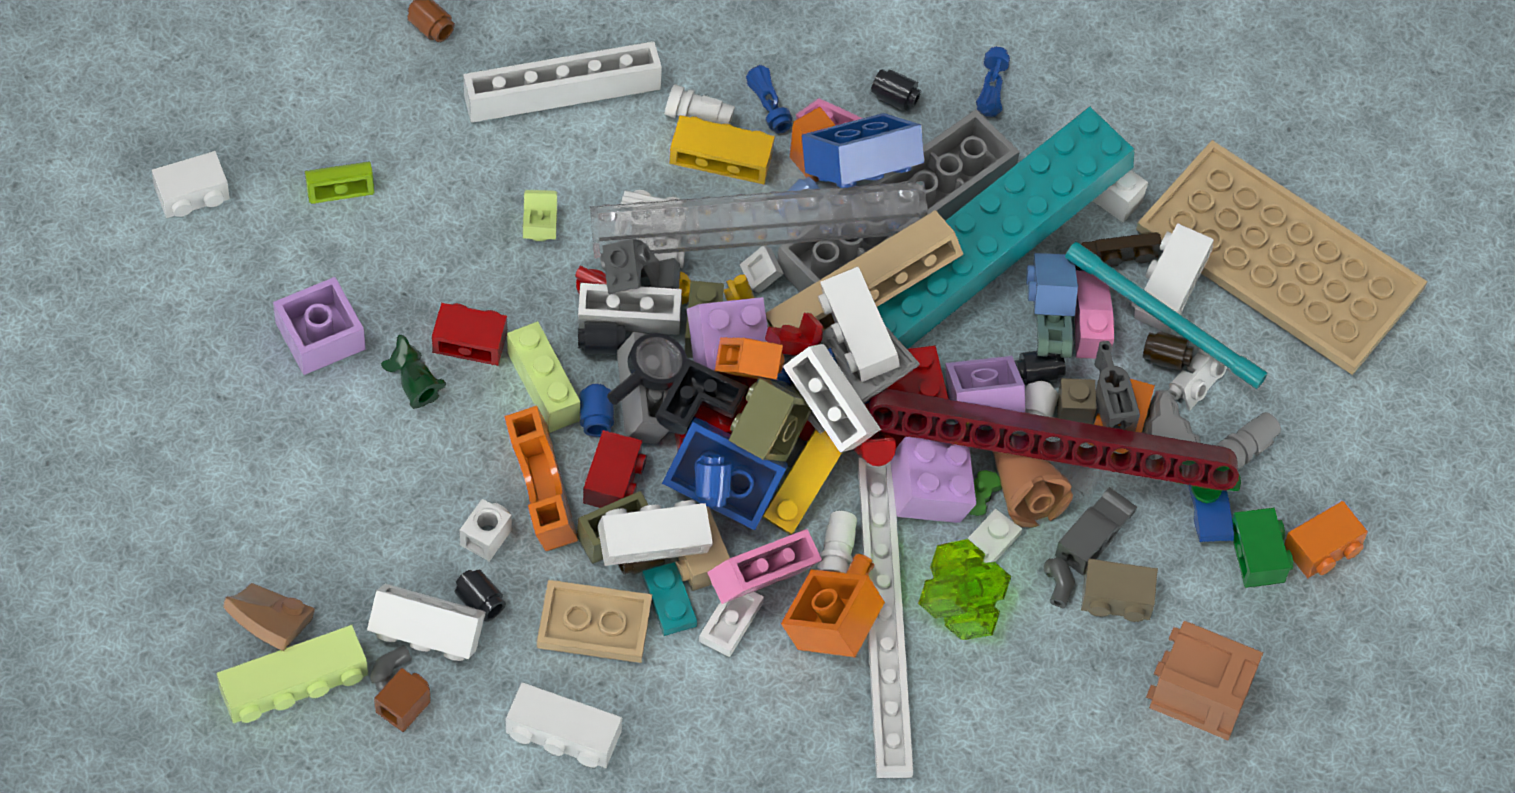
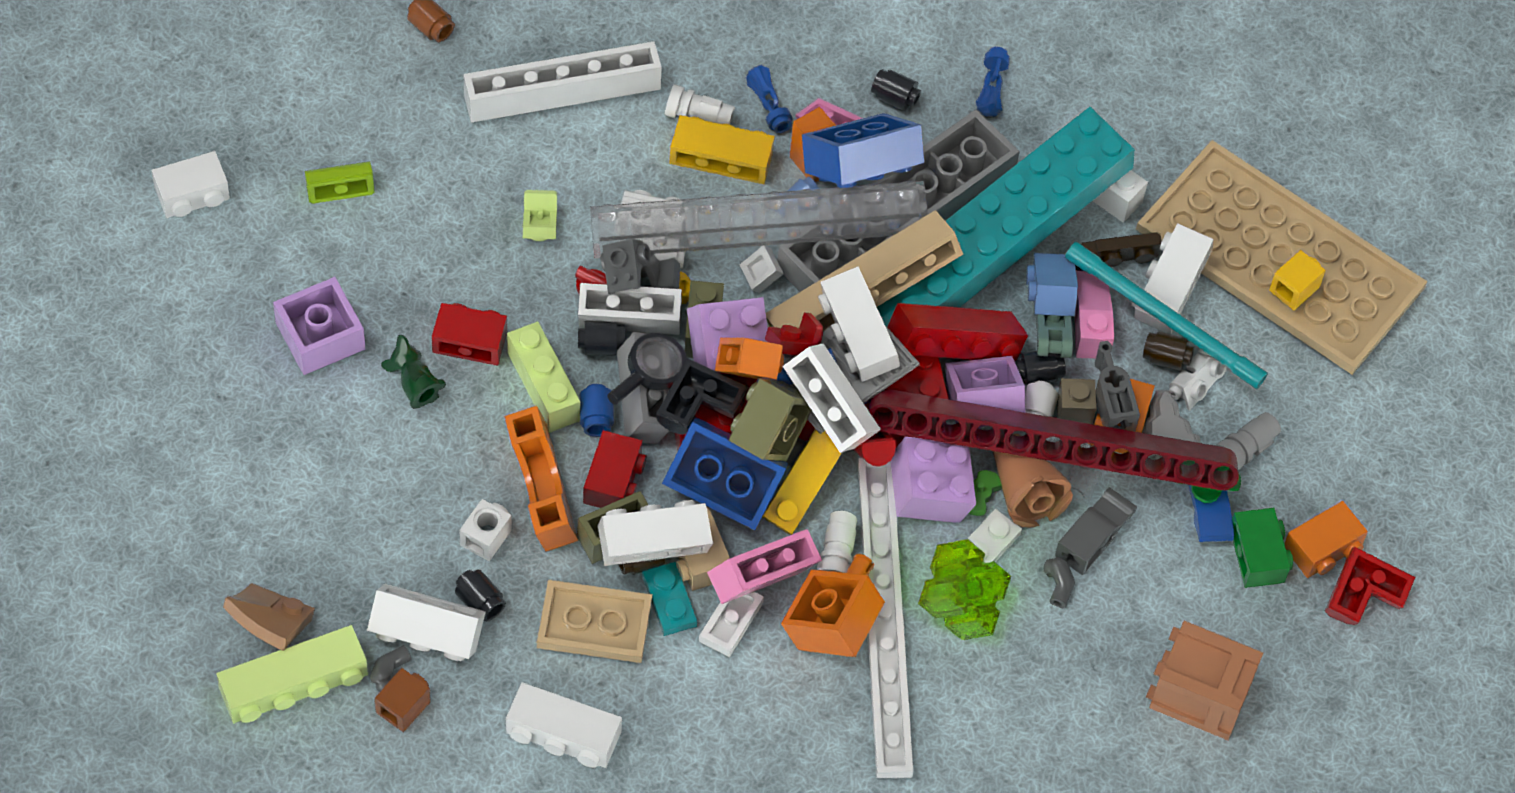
(713, 480): blue brick -> none
(738, 289): yellow plate -> none
(957, 331): none -> red brick
(1119, 590): dark tan brick -> none
(1297, 280): none -> yellow brick
(1366, 577): none -> red brick

